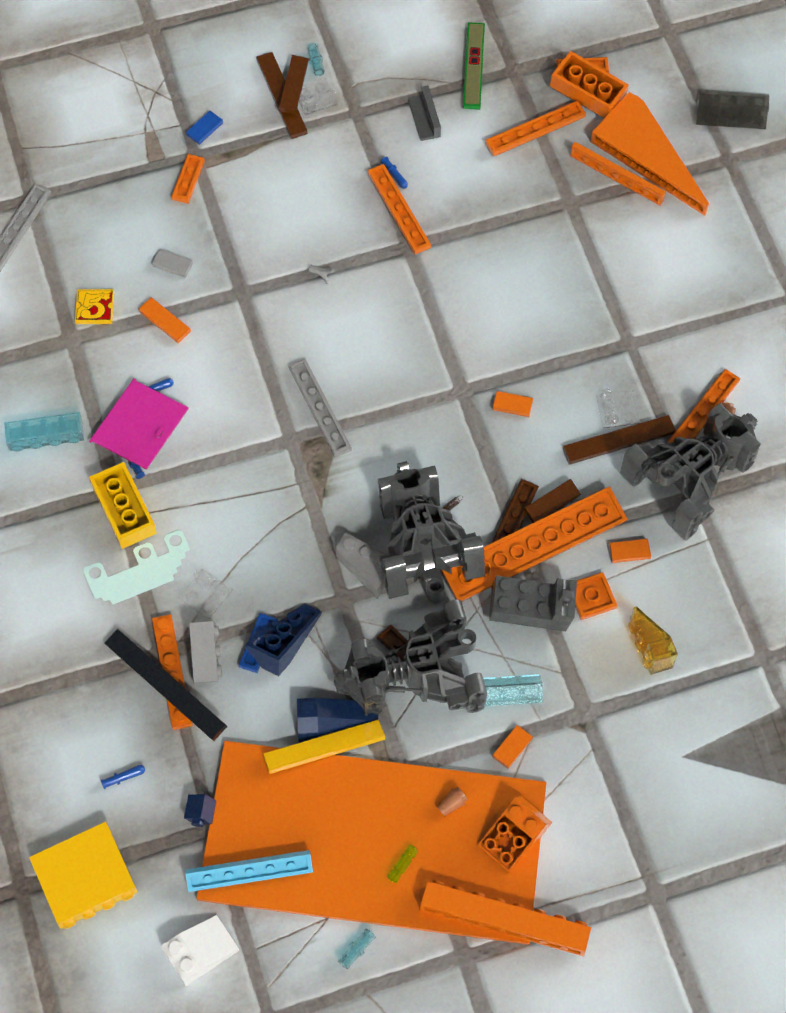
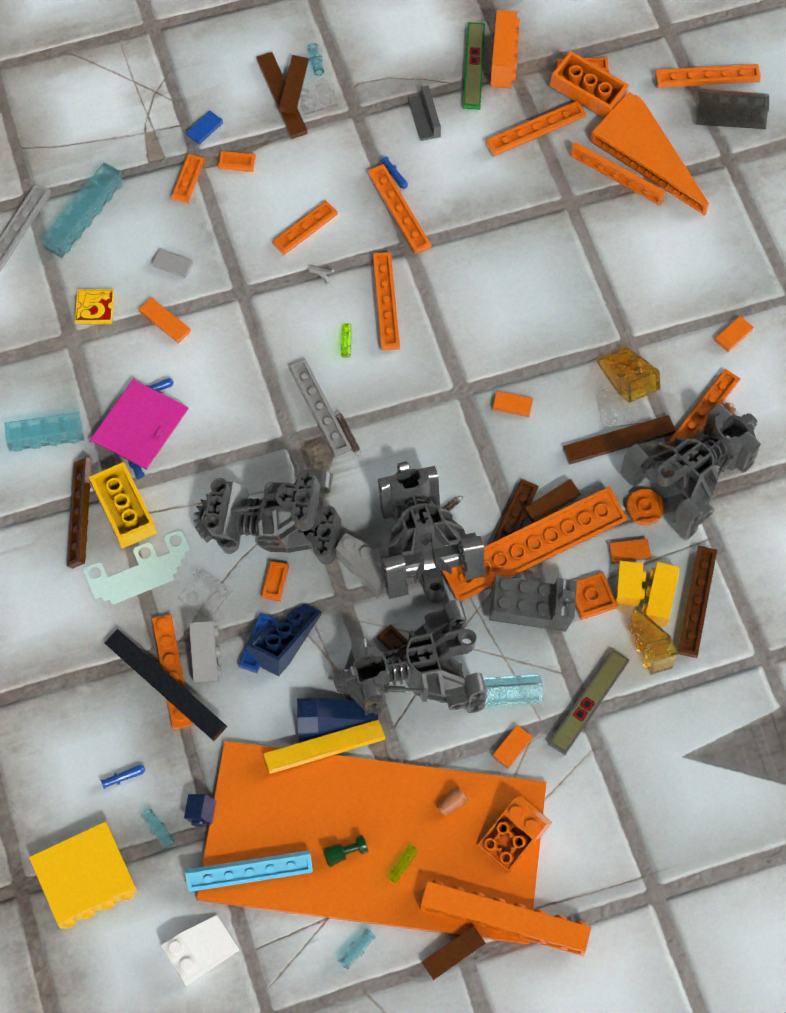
(79, 513): none -> reddish brown plate
(82, 210): none -> clear light blue brick
(157, 828): none -> clear light blue pin
(237, 161): none -> orange tile
(274, 517): none -> dark grey connector
(275, 581): none -> orange tile
(304, 227): none -> orange tile
(337, 853): none -> dark green piece
(346, 340): none -> clear neon green axle
(348, 432): none -> reddish brown piece
(386, 301): none -> orange plate
(453, 952): none -> reddish brown tile
(505, 49): none -> orange brick
(588, 702): none -> olive tile
(629, 583): none -> yellow brick
(630, 374): none -> clear yellow slope
(645, 506): none -> orange tile
(661, 593): none -> yellow brick
(697, 602): none -> reddish brown plate
(707, 75): none -> orange plate
(734, 334): none -> orange tile

